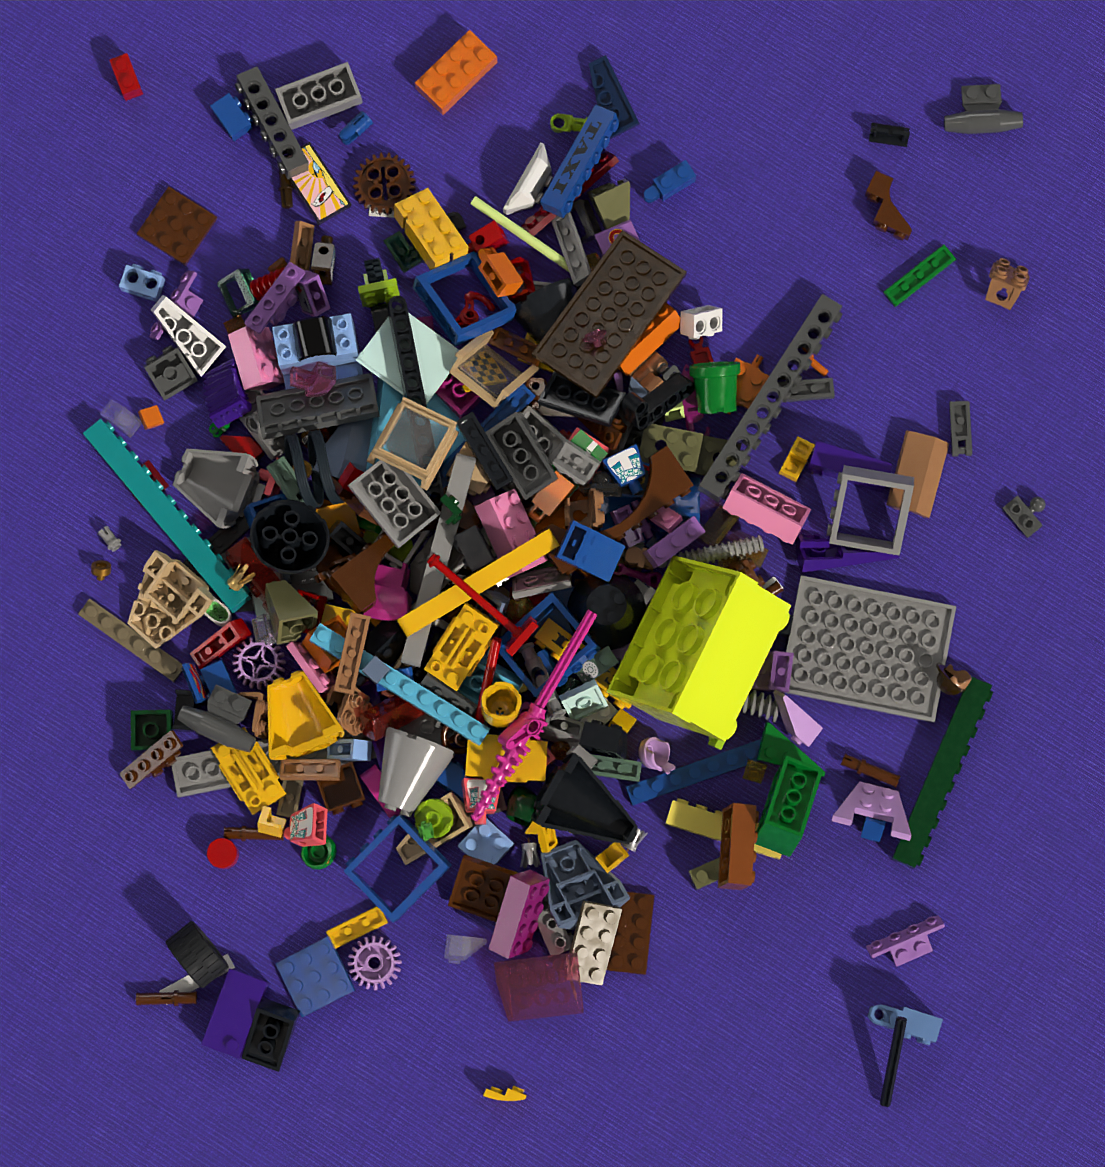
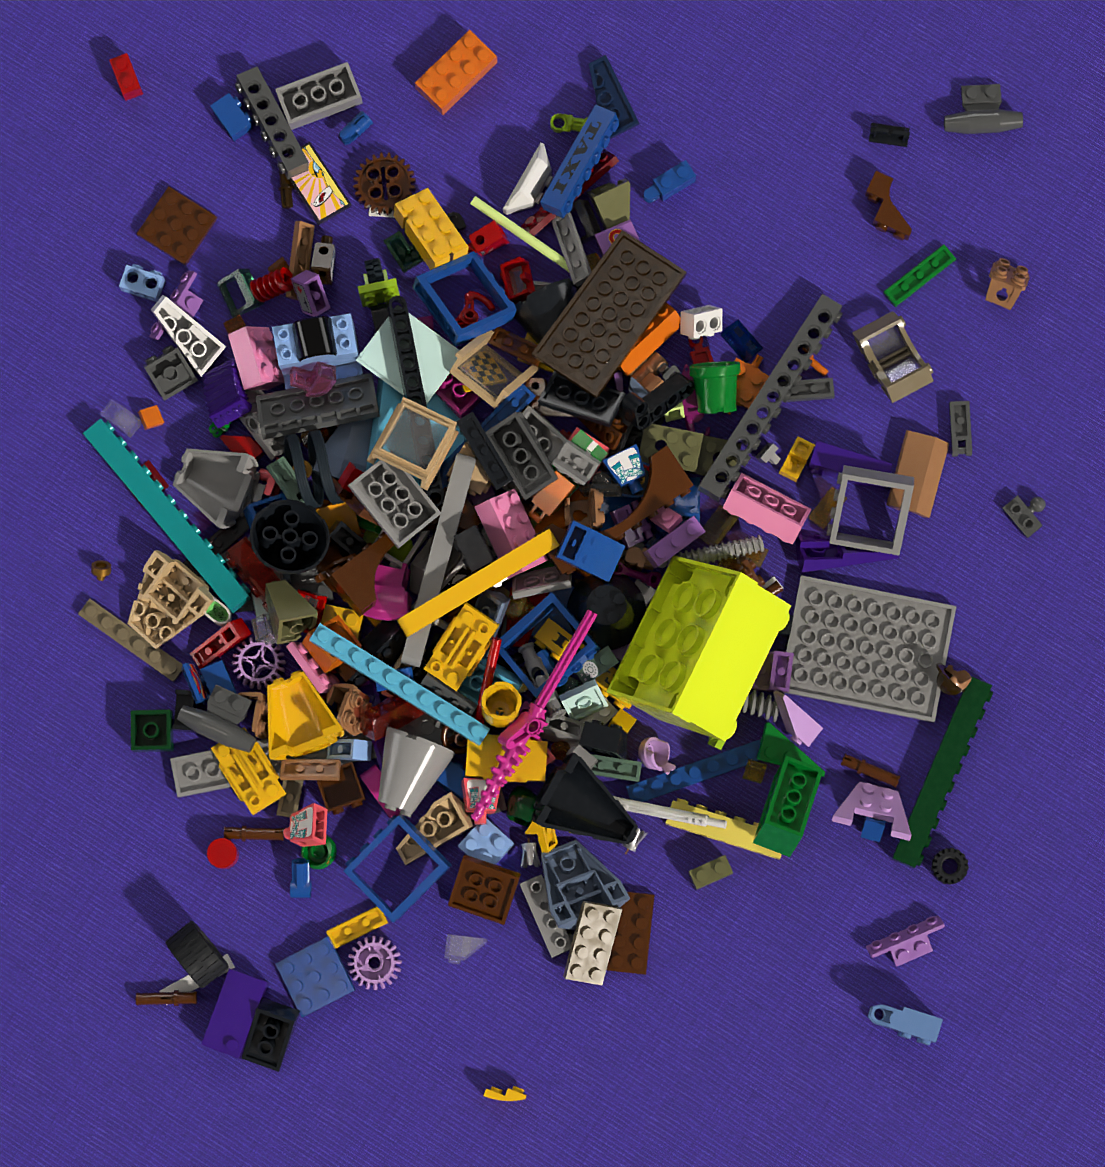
(110, 539): light grey pin -> none
(153, 760): reddish brown bracket -> none
(236, 582): pearl gold piece -> none
(270, 824): yellow panel -> none
(277, 299): medium lavender bracket -> none
(300, 884): none -> blue piece
(352, 653): medium nougat plate -> none
(376, 670): sand blue tile -> none
(426, 831): bright green plate -> none
(437, 813): lime tile -> none
(451, 503): dark green bracket -> none
(499, 272): orange brick -> none
(519, 634): red tile -> none
(519, 914): magenta brick -> none
(540, 986): clear pink slope -> none
(595, 337): clear pink plant -> none
(612, 857): yellow panel -> none
(670, 813): none -> white axle
(737, 846): dark orange brick -> none
(741, 341): none -> clear blue slope
(768, 454): none -> light grey tile
(821, 513): none -> clear yellow plate
(893, 356): none -> dark tan window
(893, 1061): black axle -> none
(961, 861): none -> black tyre

